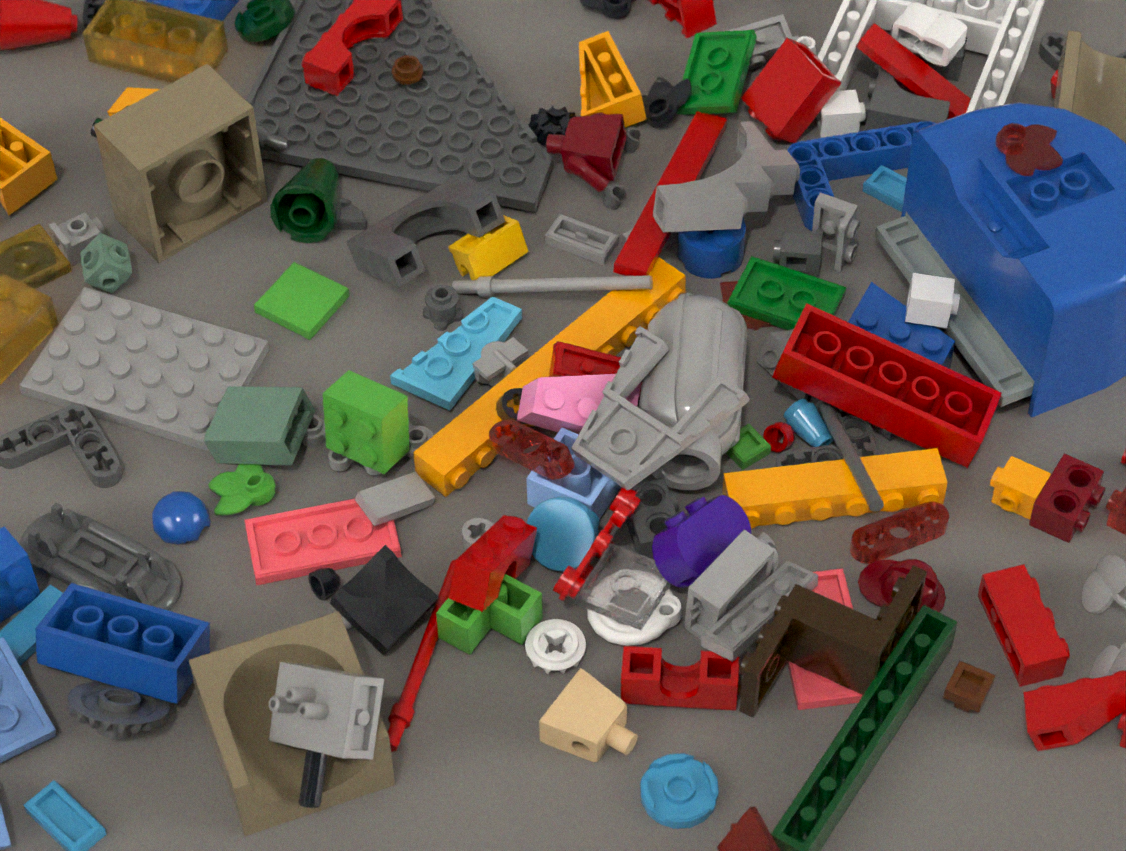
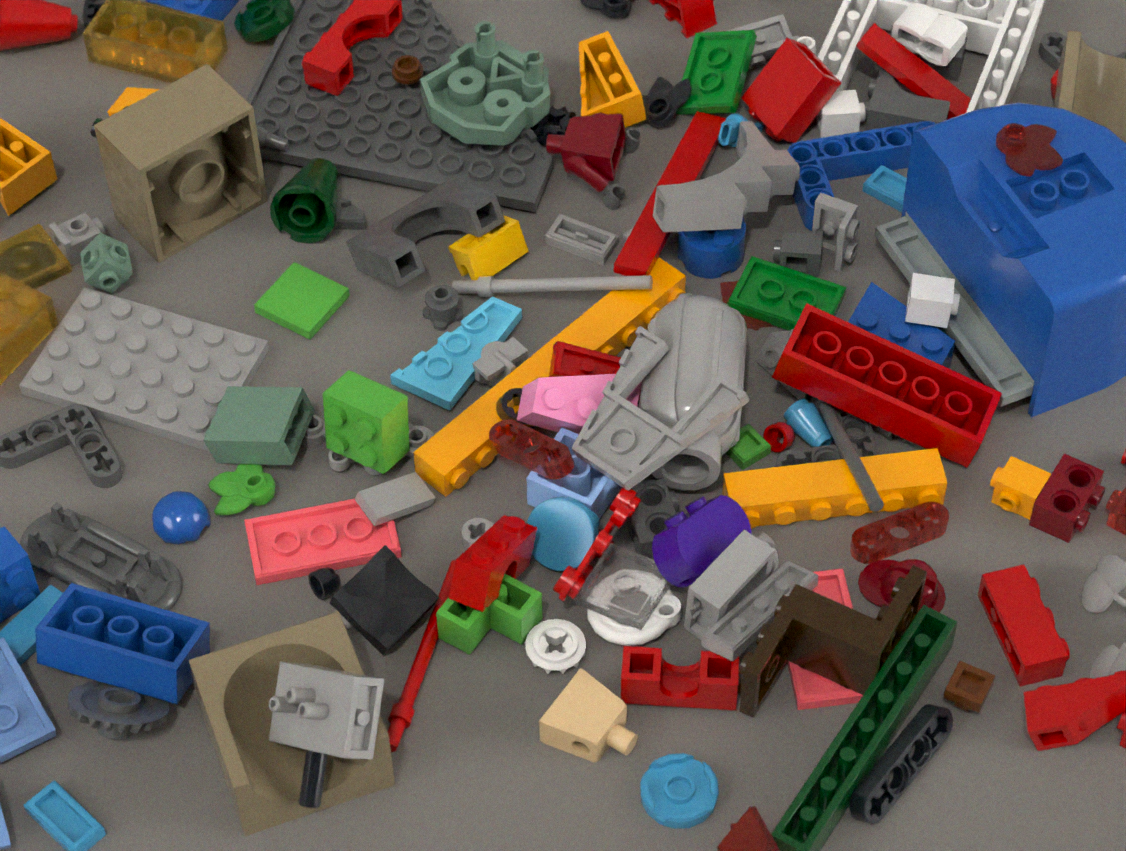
(487, 90): none -> sand green brick
(730, 128): none -> dark azure piece
(873, 795): none -> black beam

